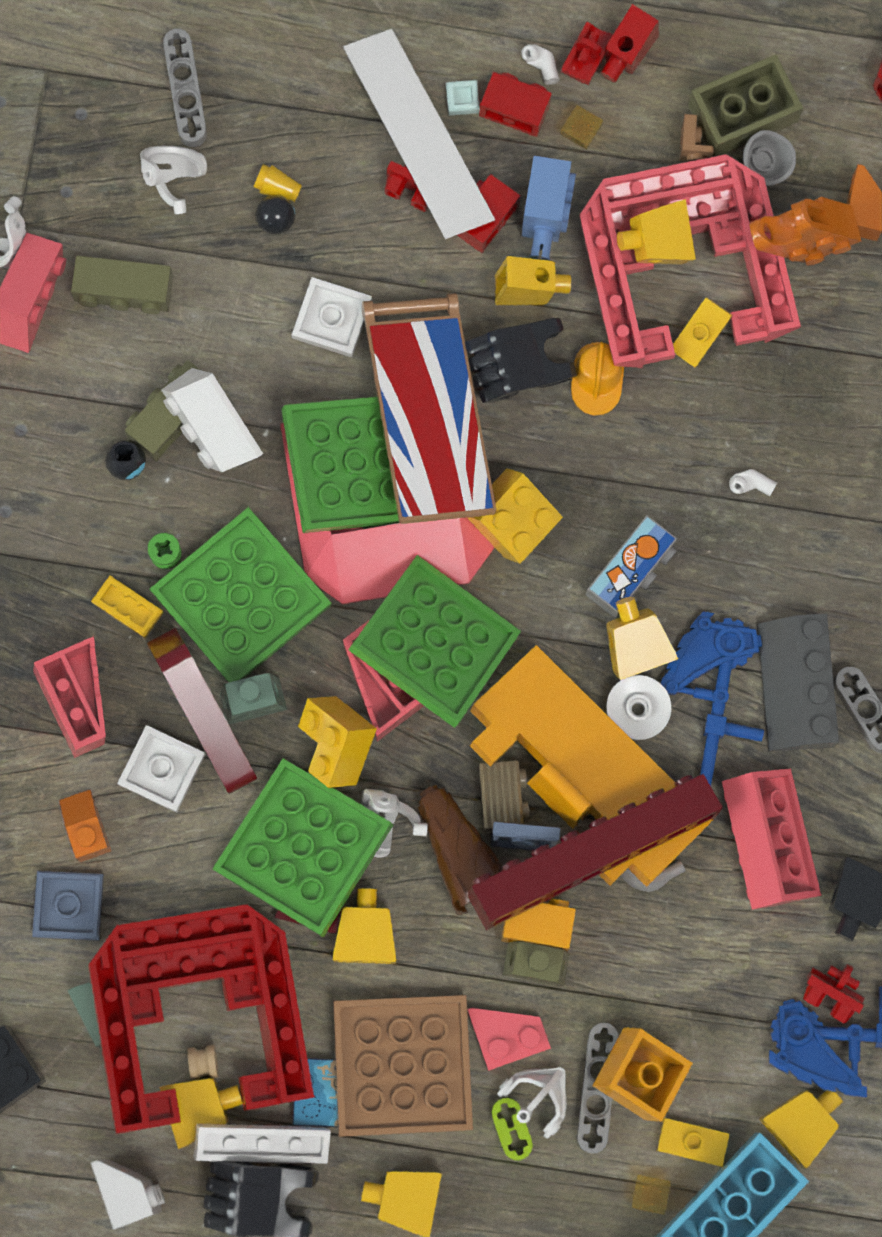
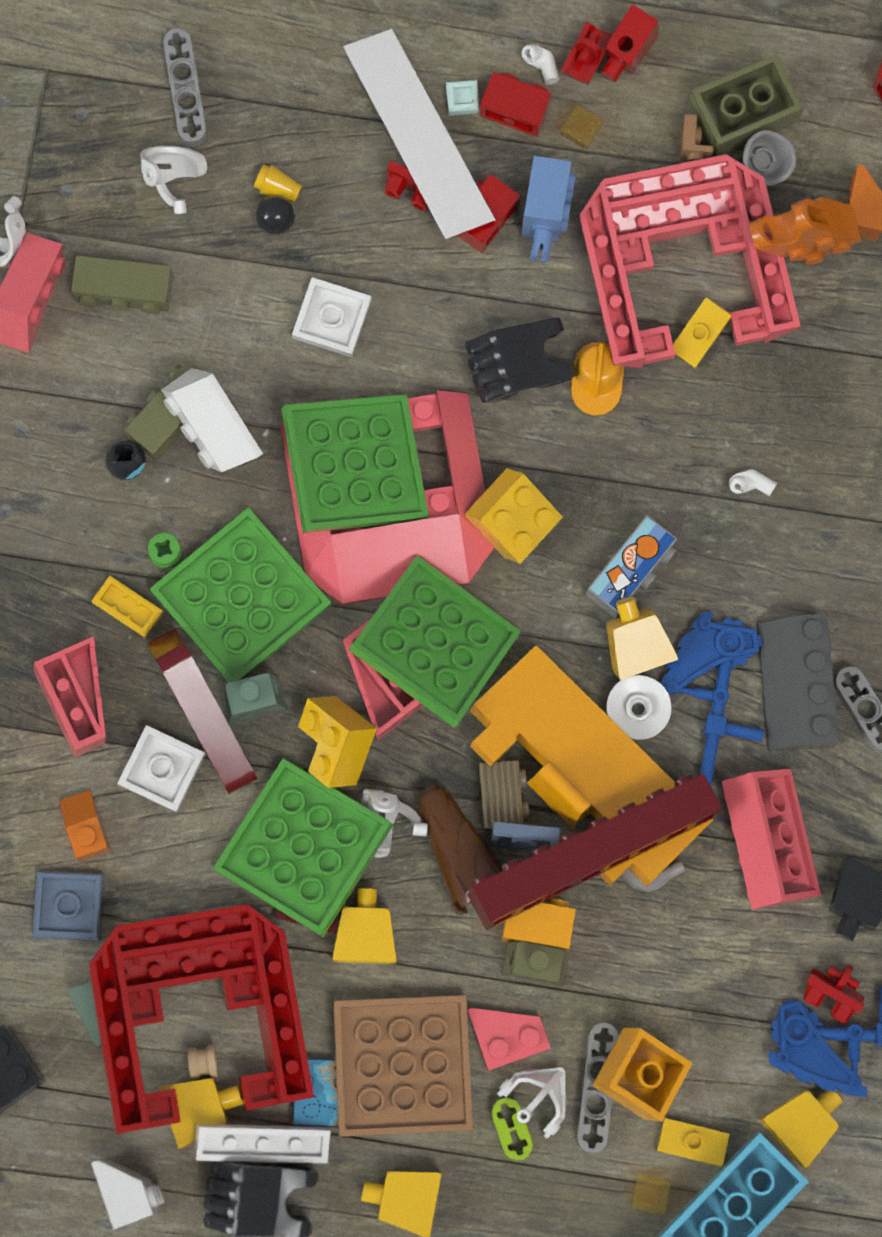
(429, 412): flag -> none
(528, 282): yellow torso -> none
(660, 235): yellow torso -> none

